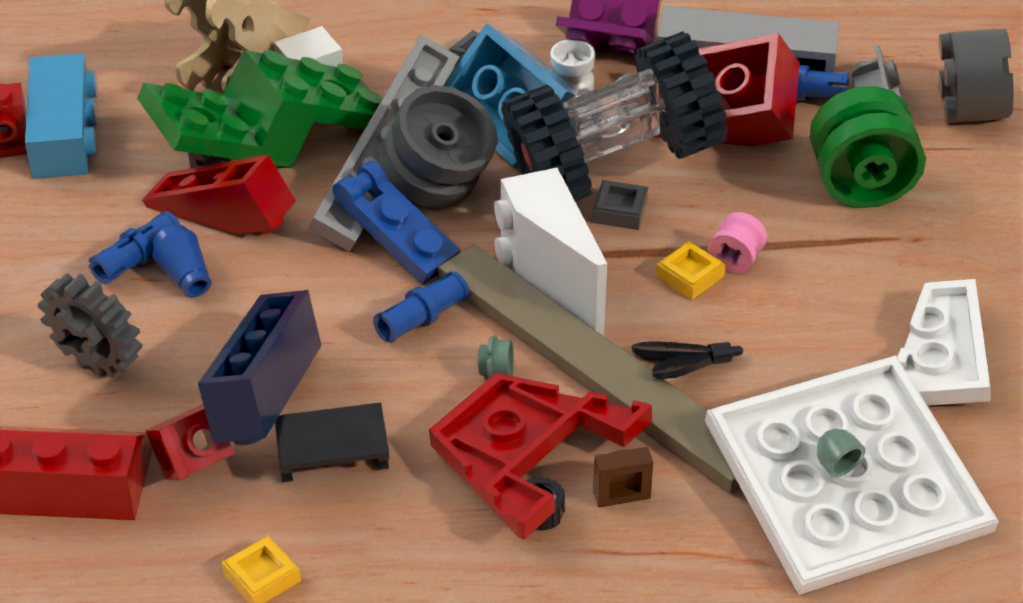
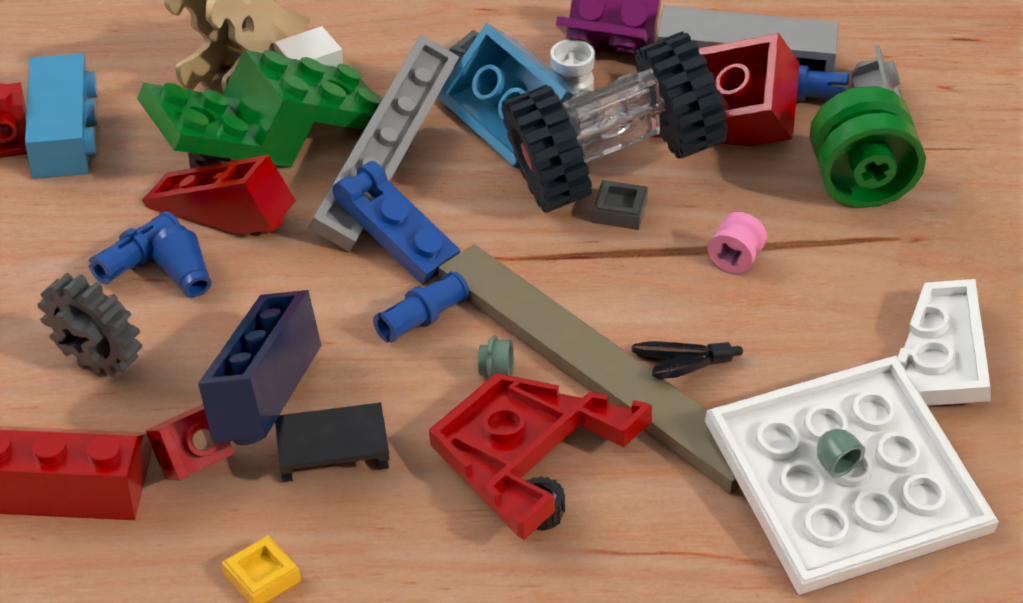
(438, 146): dark grey wheel -> none
(551, 244): white slope -> none
(622, 476): reddish brown plate -> none
(690, 270): yellow tile -> none
(976, 75): dark grey brick -> none

